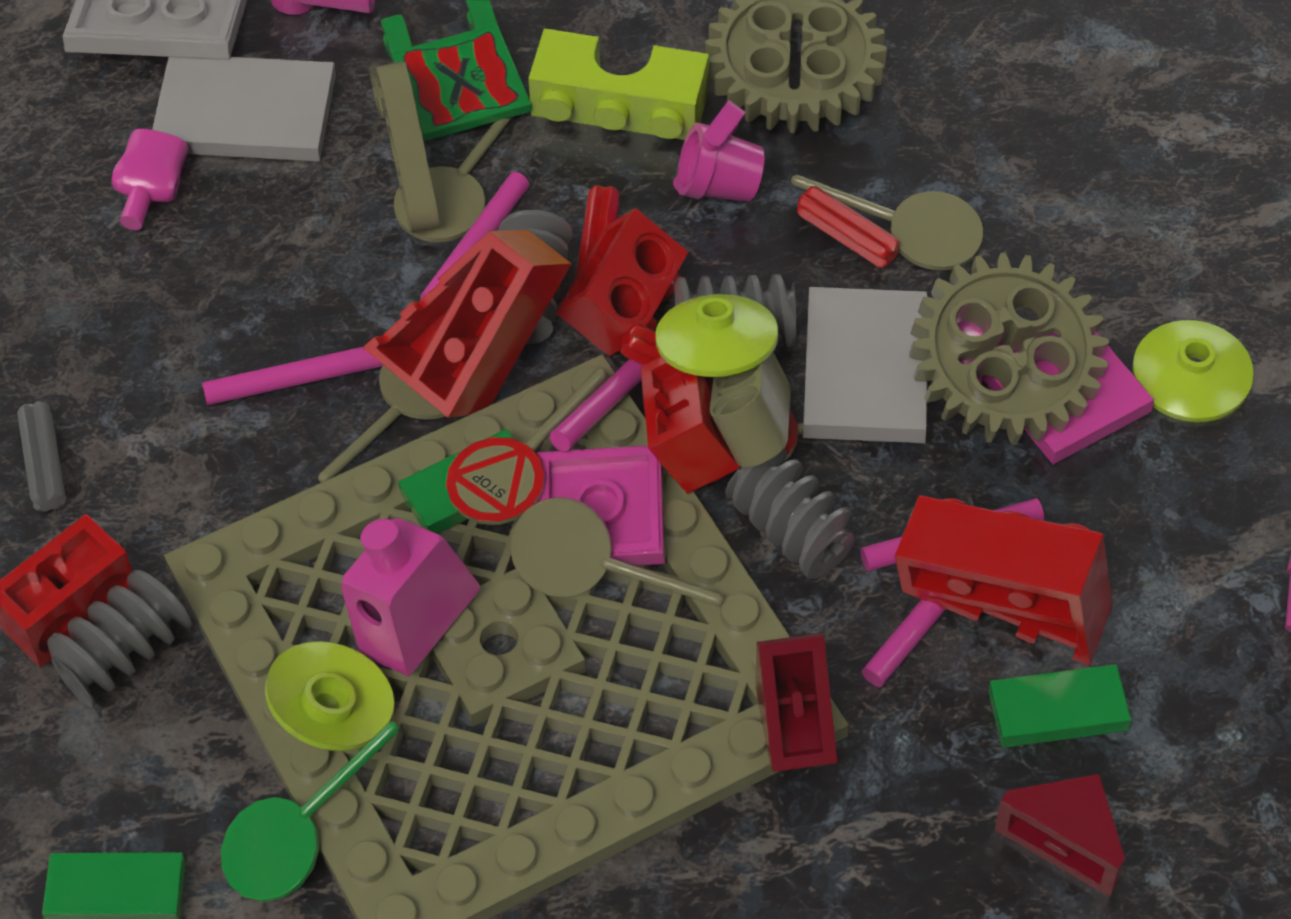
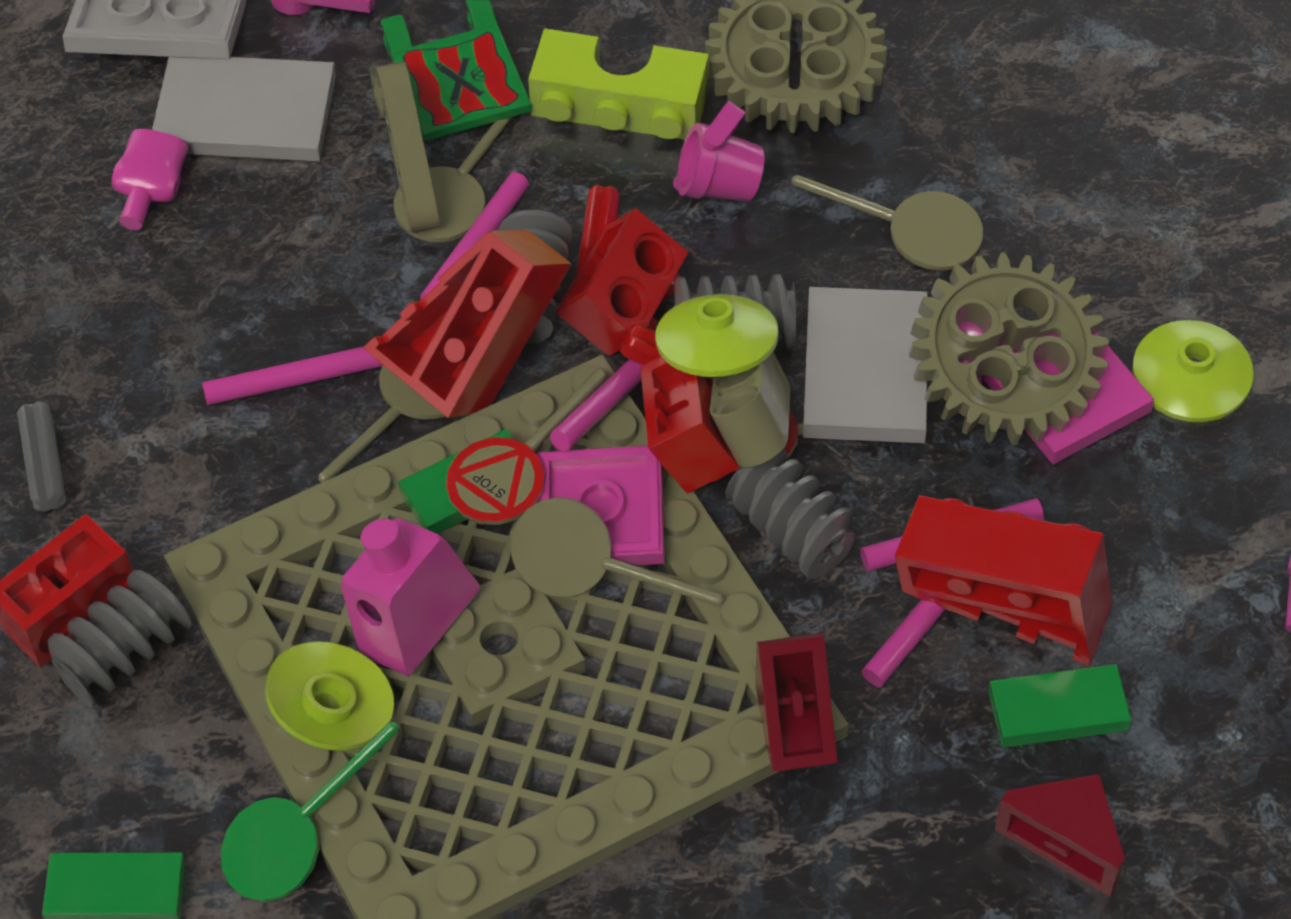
(848, 227): red axle -> none

